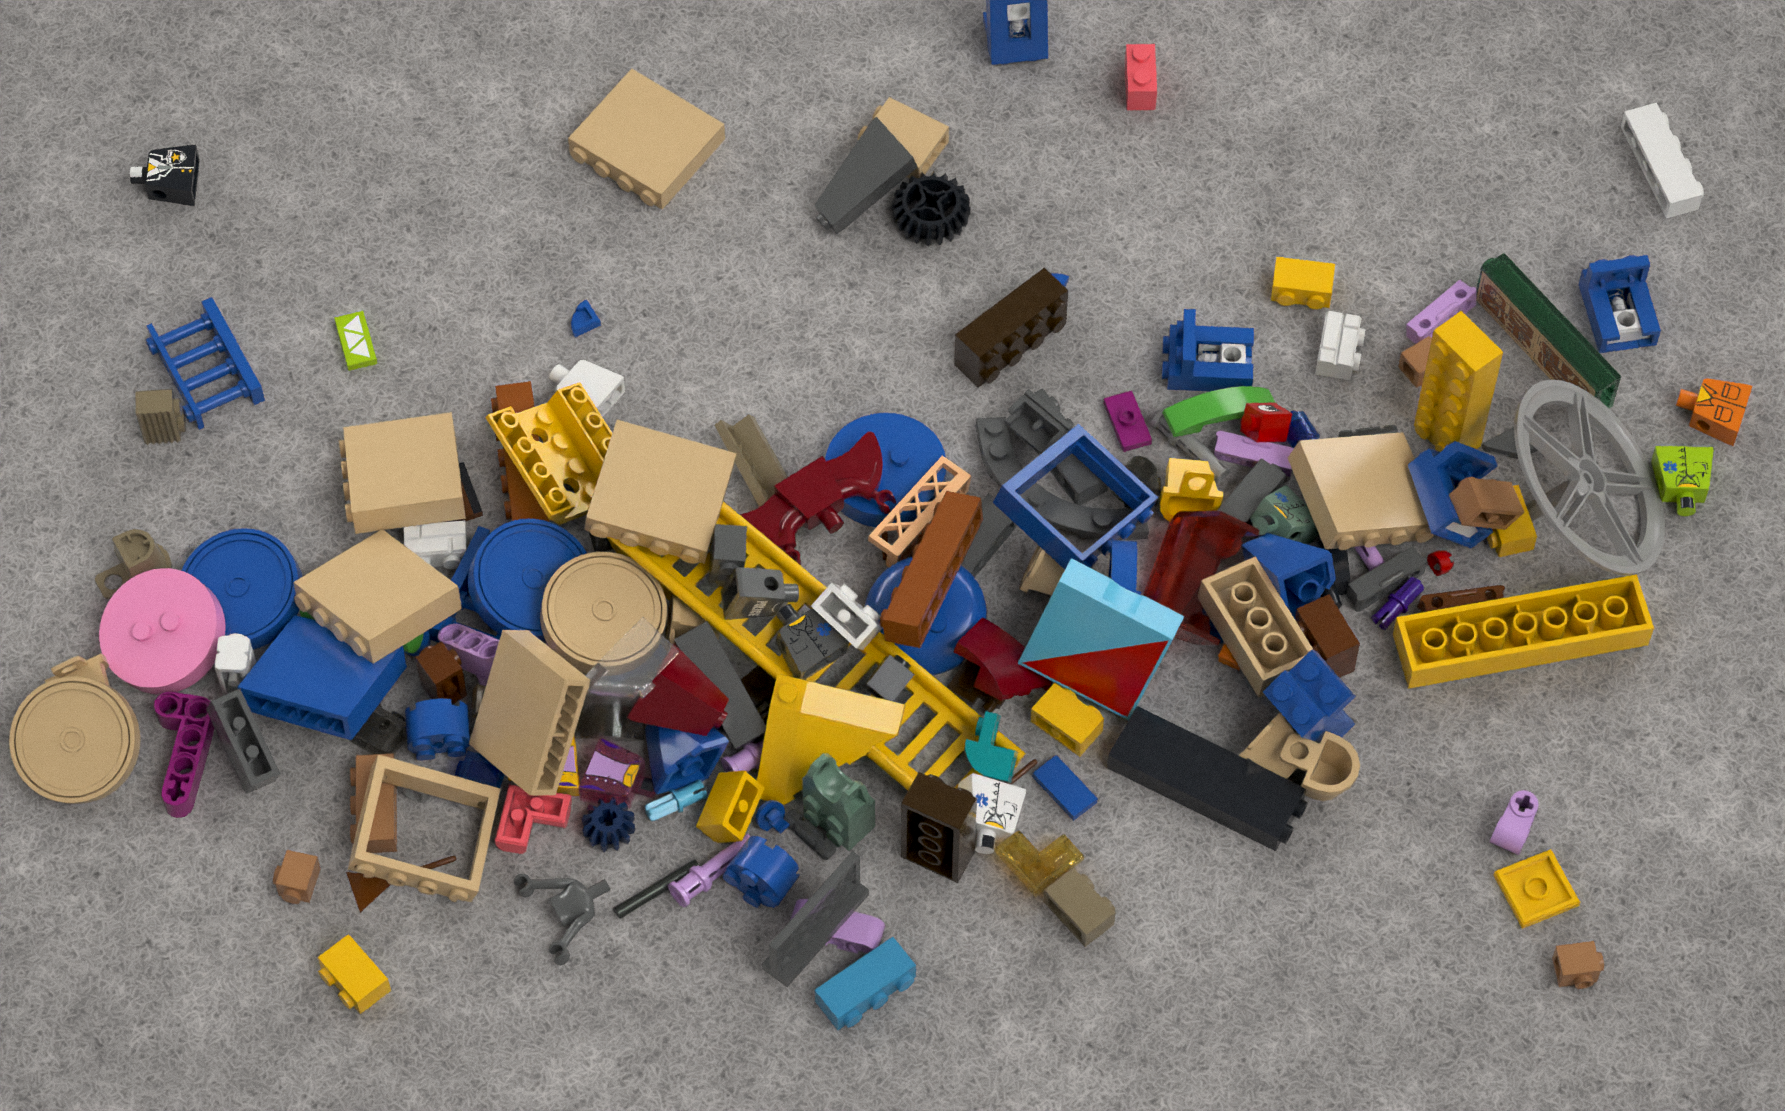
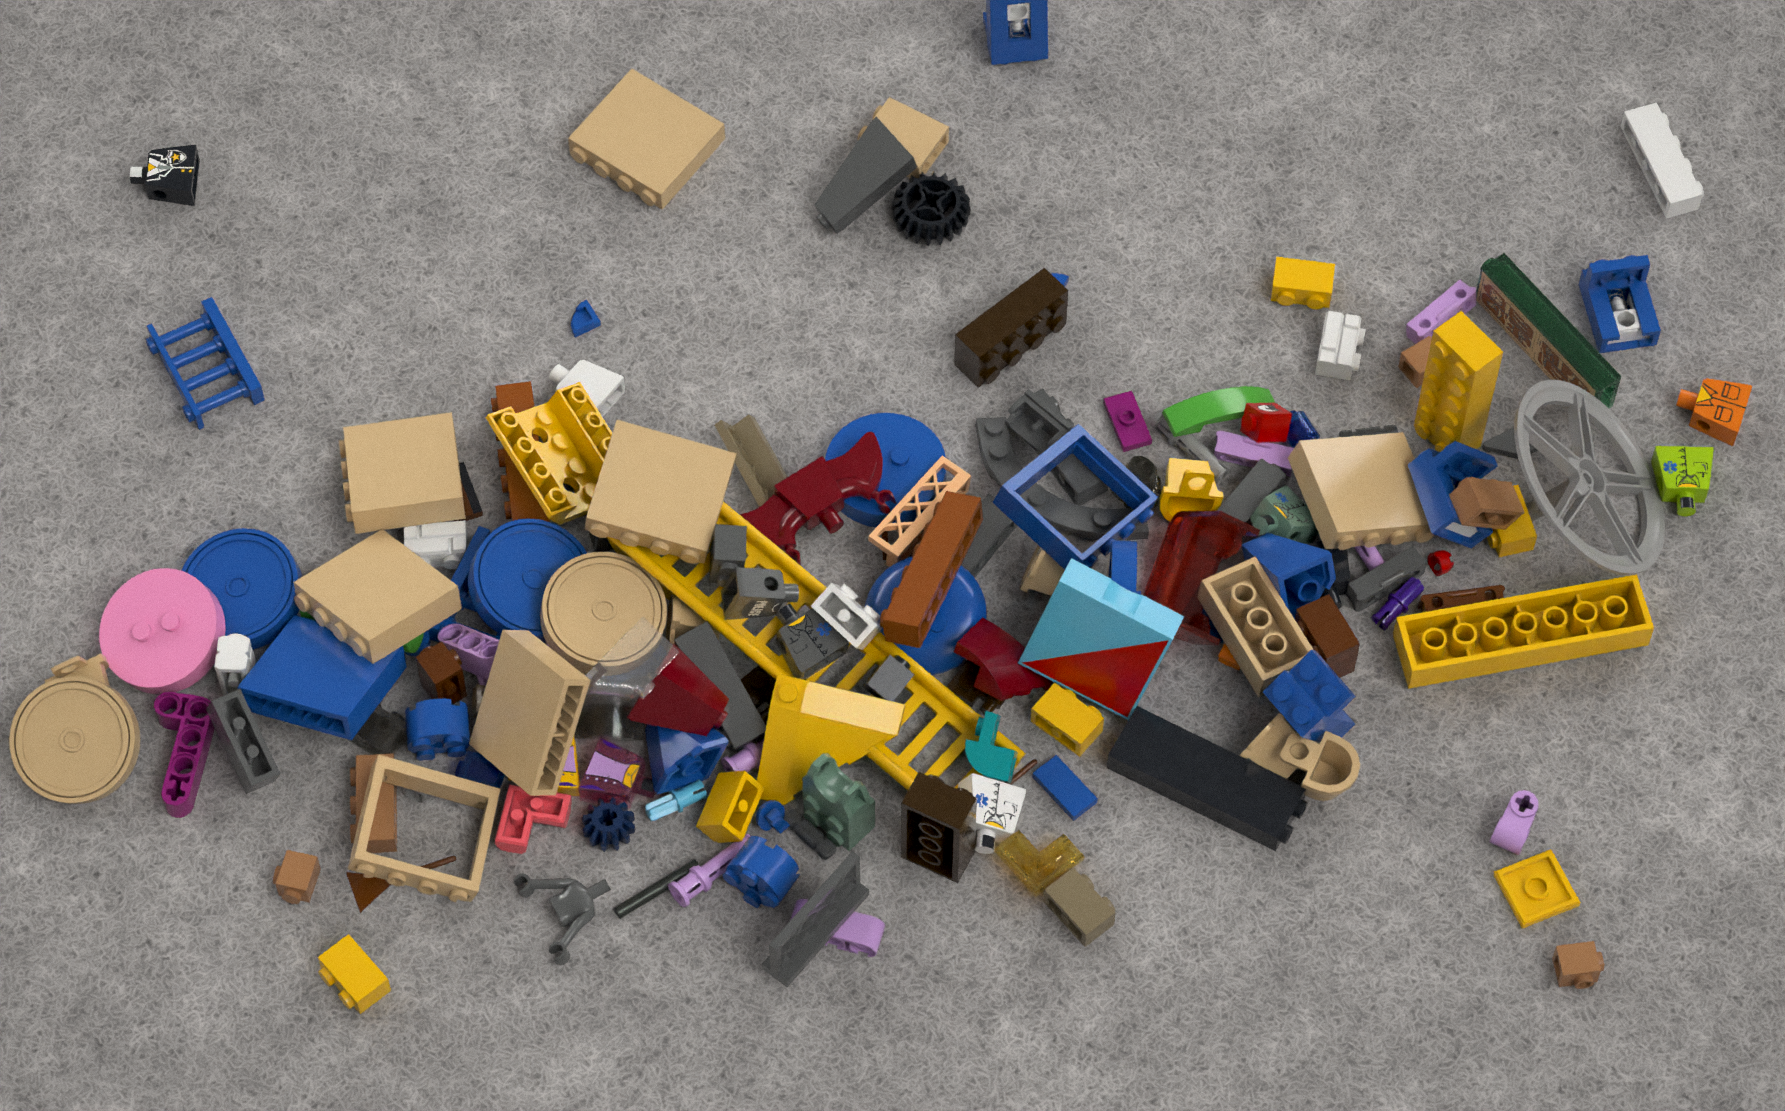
(136, 555): dark tan container -> none
(159, 416): dark tan brick -> none
(355, 340): lime tile -> none
(866, 984): dark azure brick -> none
(1140, 77): coral brick -> none
(1215, 347): blue brick -> none

